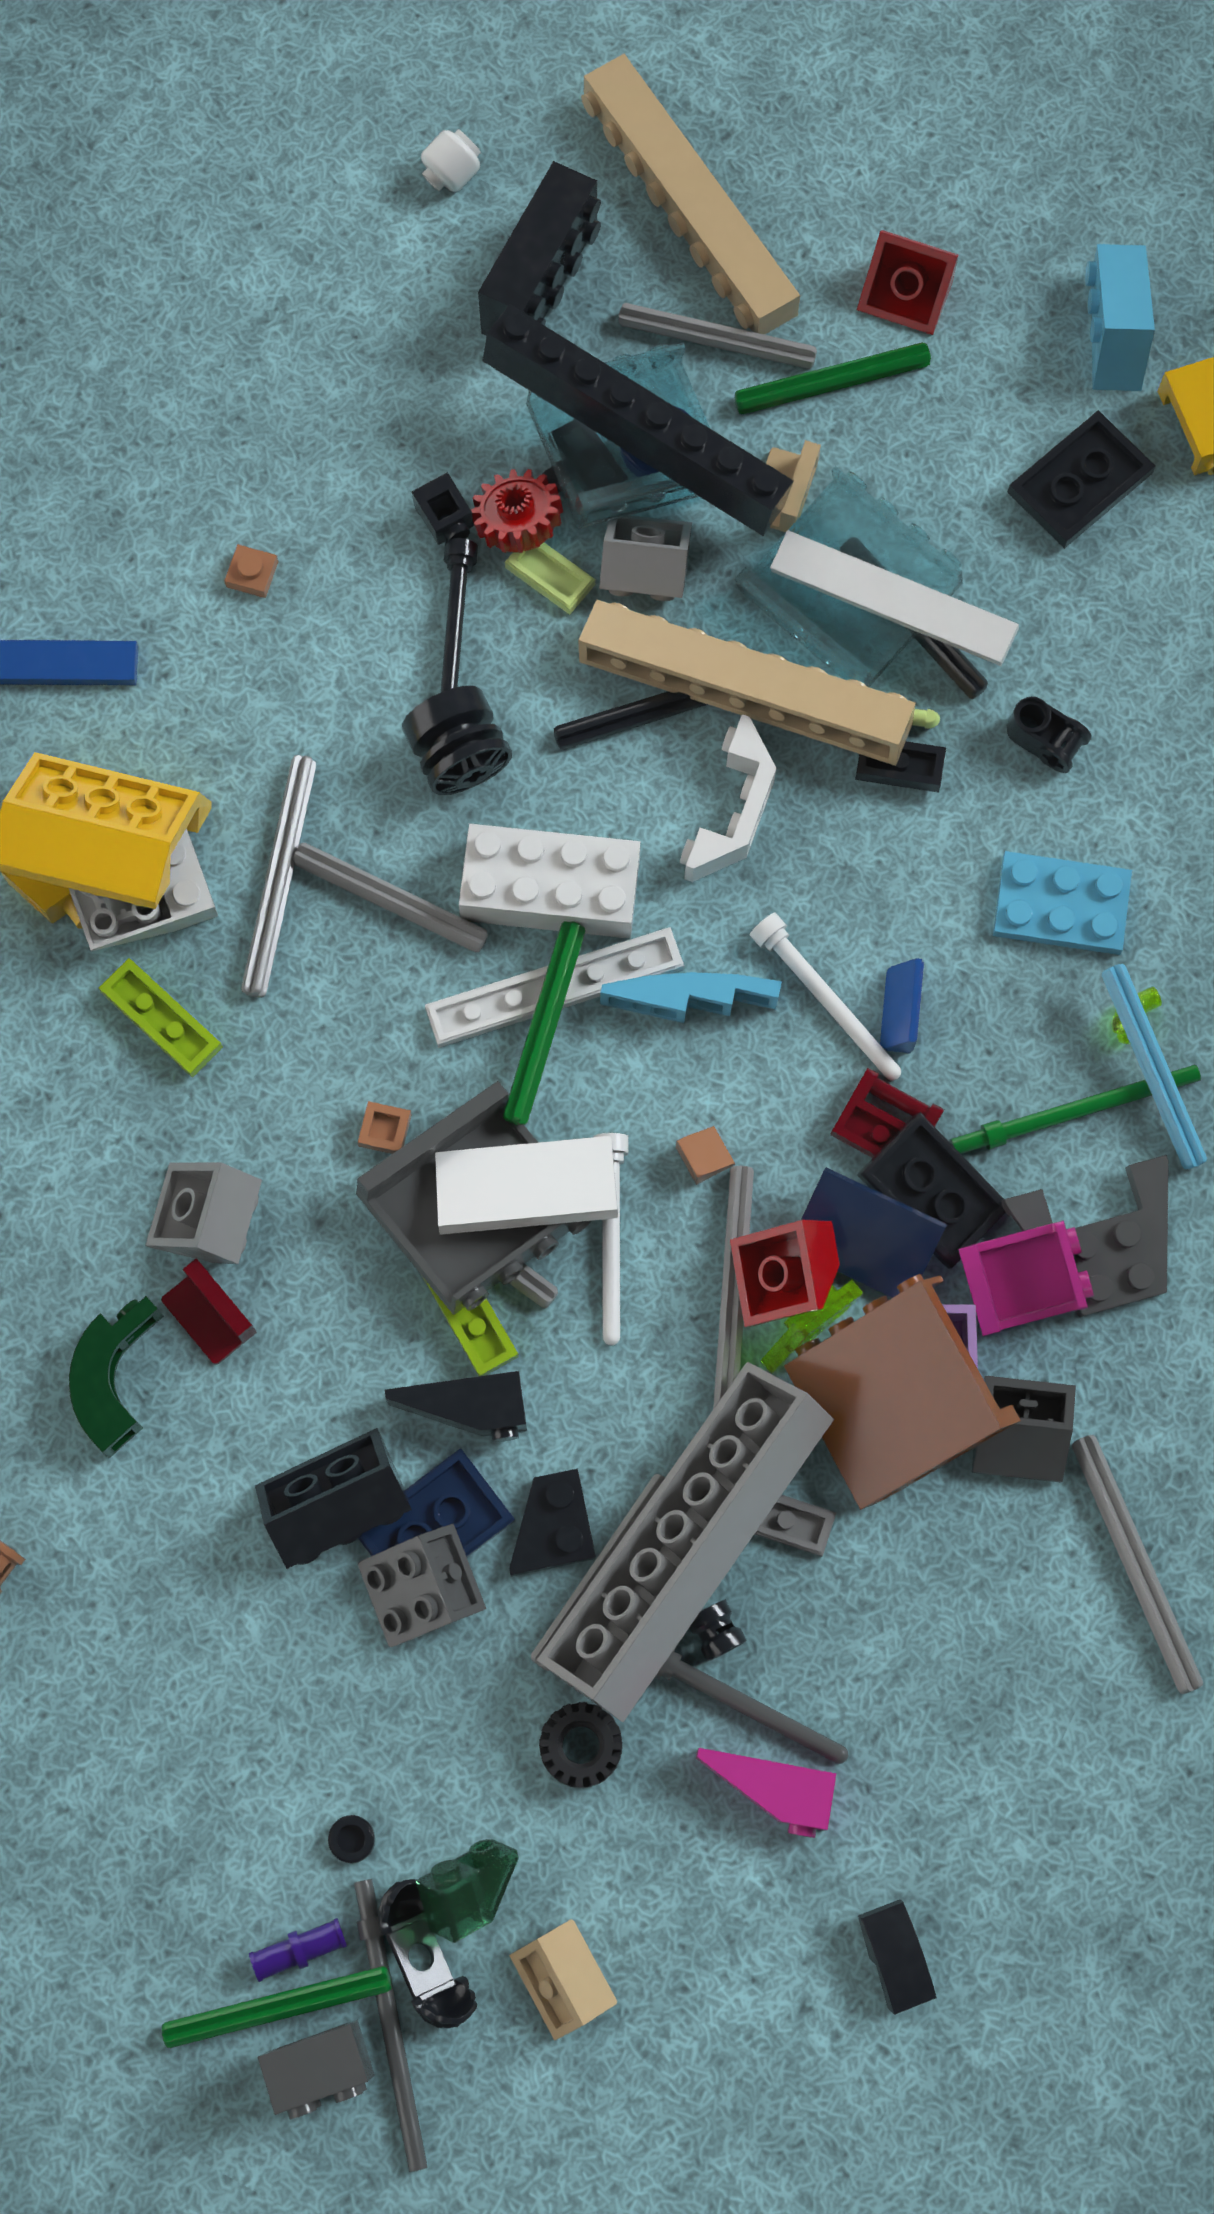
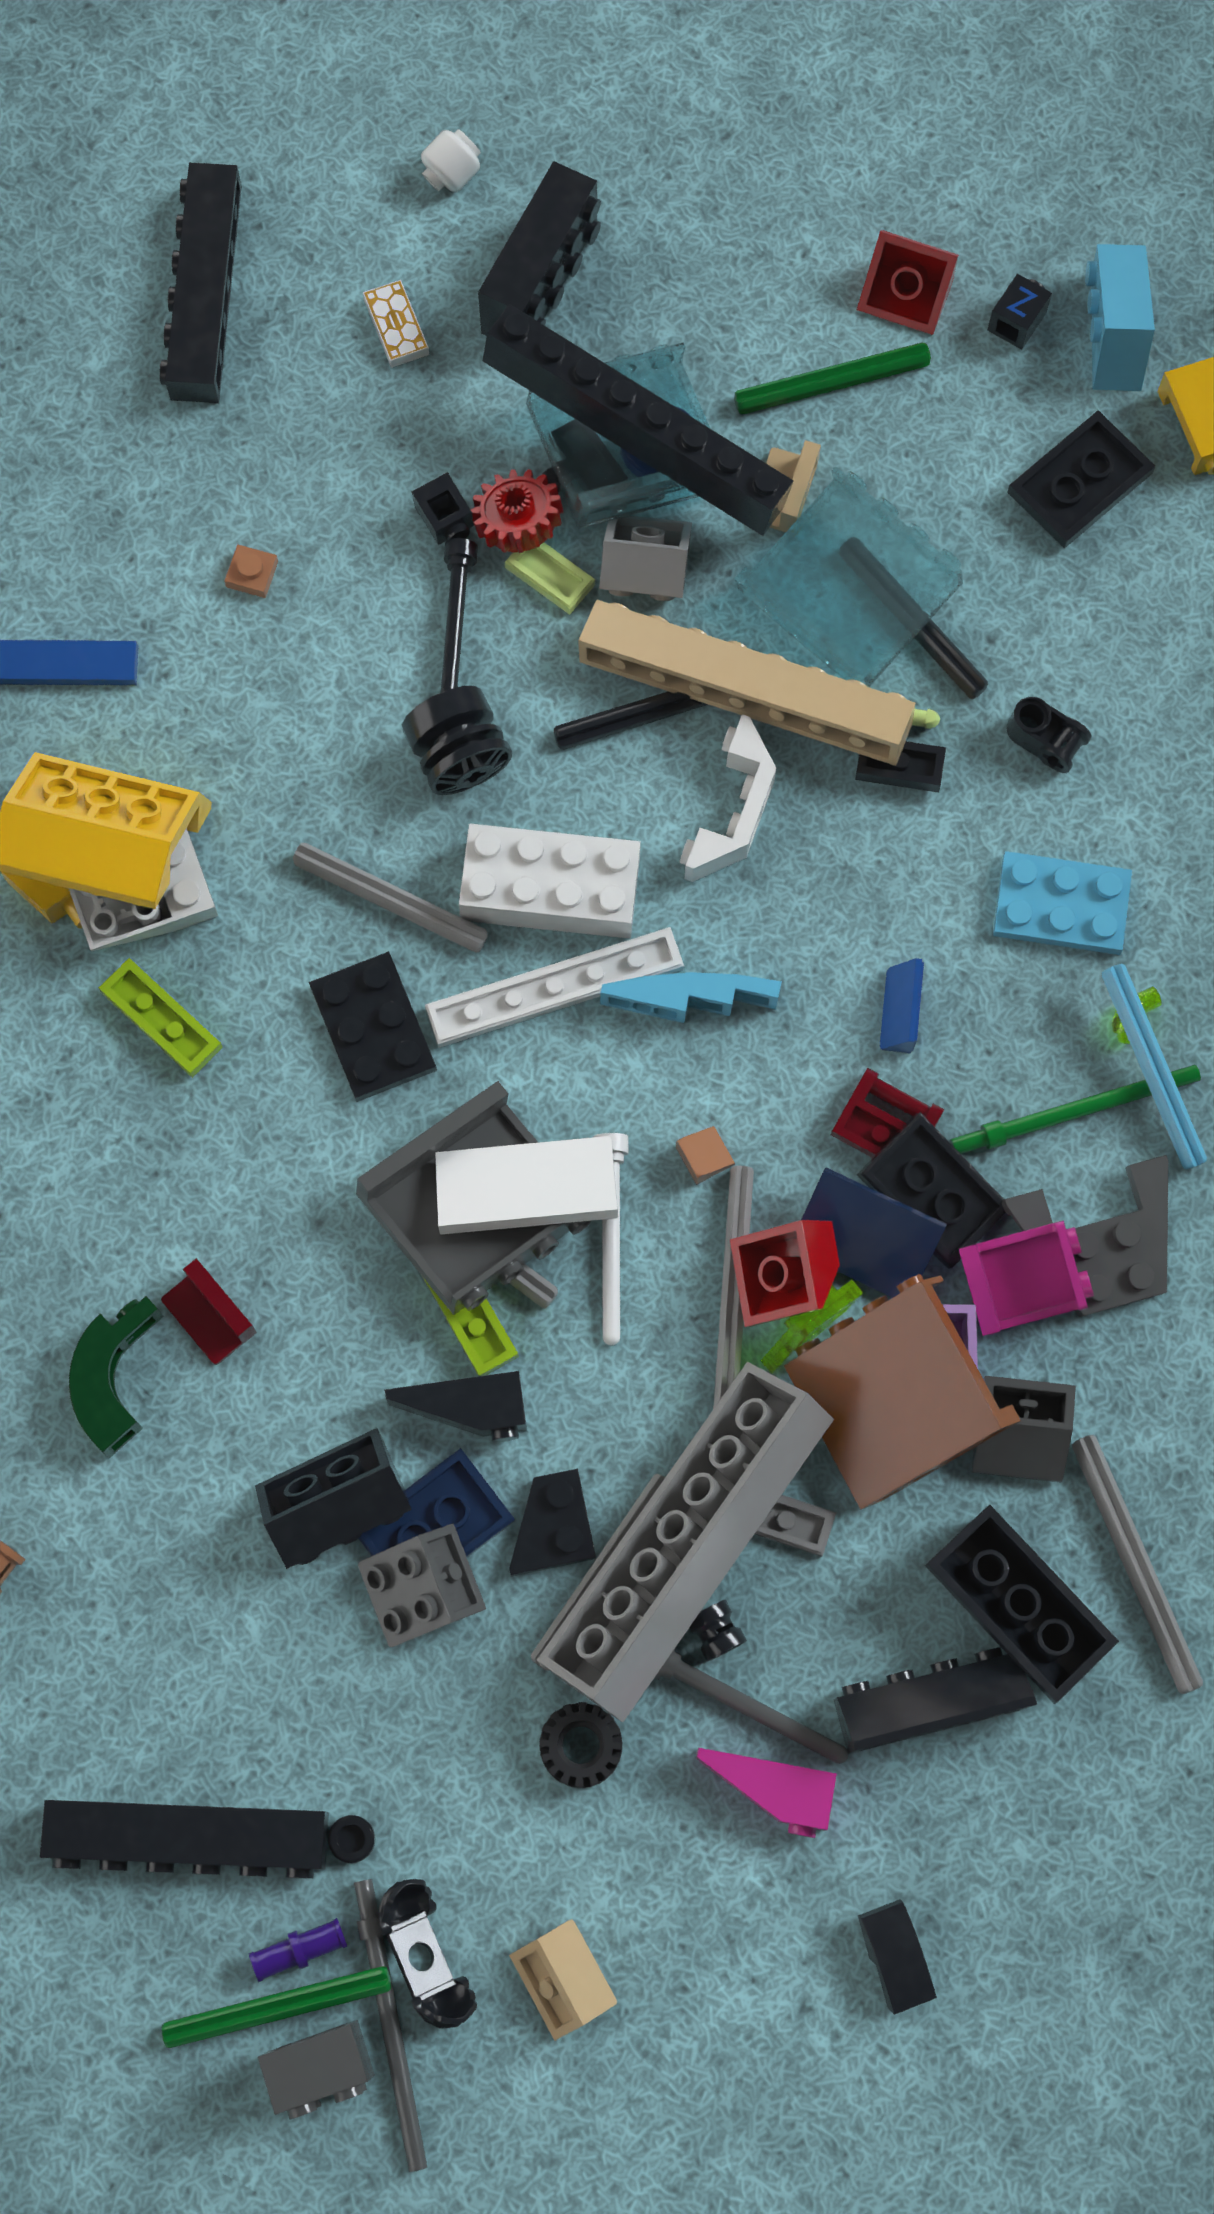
(184, 1835): none -> black brick
(202, 283): none -> black brick
(204, 1211): light grey slope -> none
(278, 877): light grey axle -> none
(372, 1026): none -> black plate
(384, 1128): nougat plate -> none
(396, 323): none -> white tile
(467, 1891): clear green slope -> none
(544, 1023): green axle -> none
(690, 196): tan brick -> none
(717, 335): light grey axle -> none
(773, 936): white piece -> none
(894, 598): white tile -> none
(932, 1702): none -> black slope
(1019, 311): none -> black brick
(1022, 1604): none -> black slope

